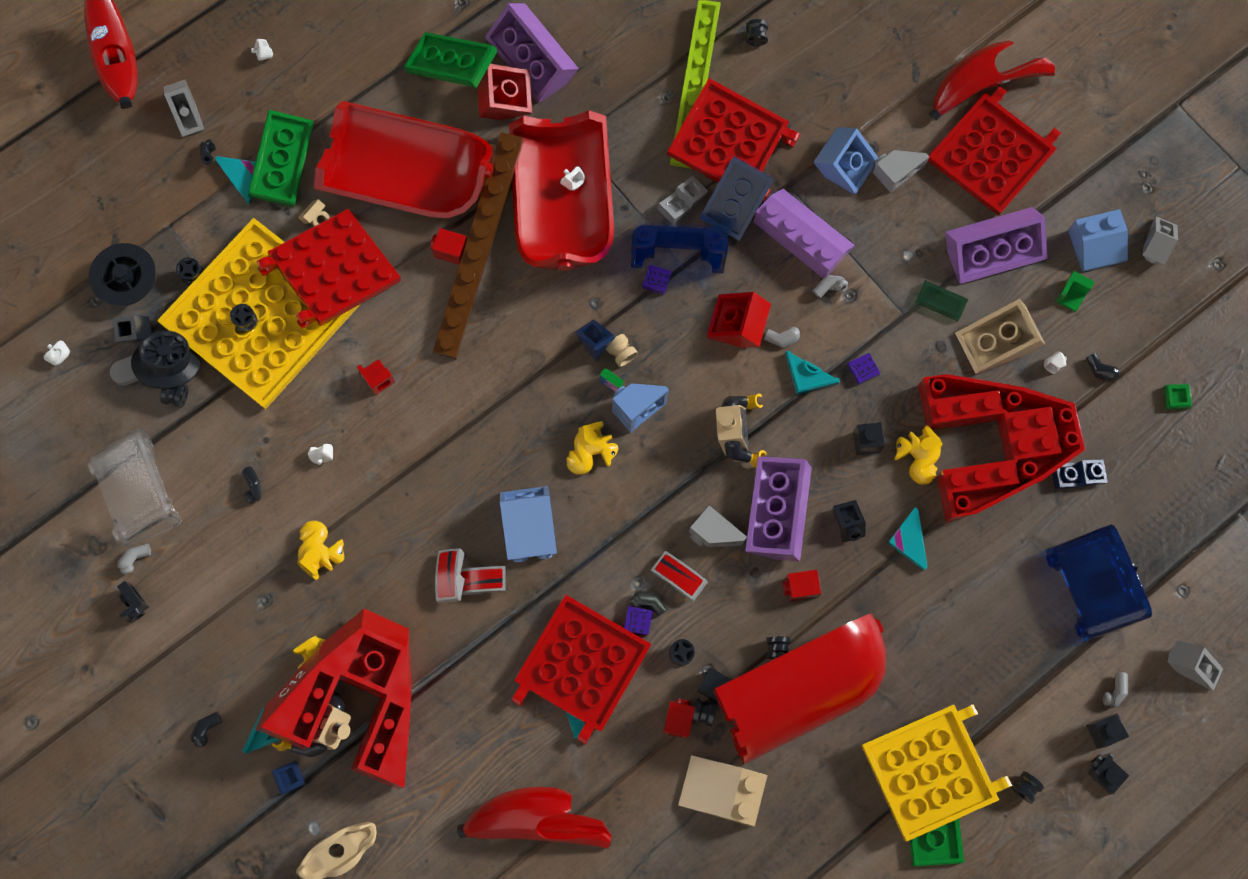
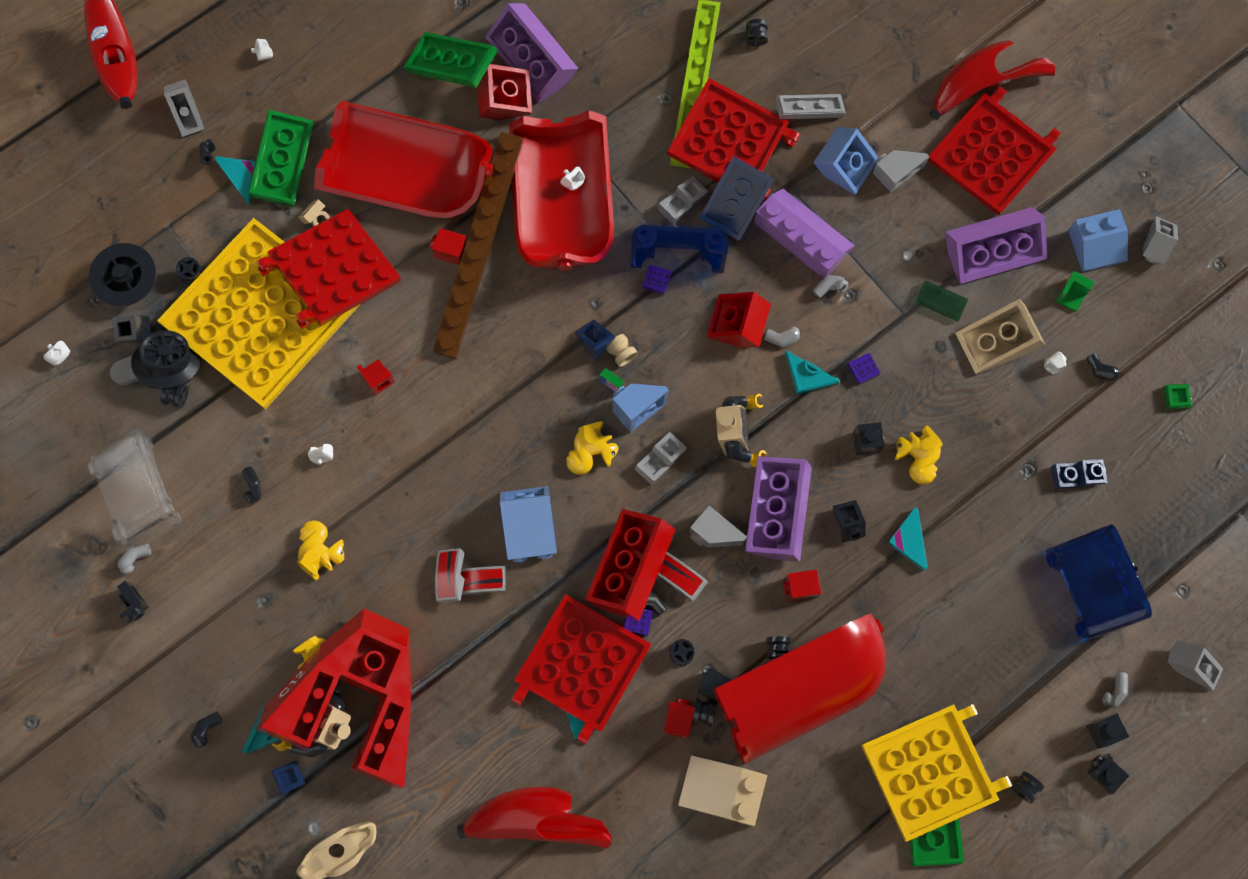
(239, 314): black wheel -> none
(630, 564): none -> red brick
(661, 458): none -> light grey slope
(810, 106): none -> light grey tile
(1034, 428): red piece -> none

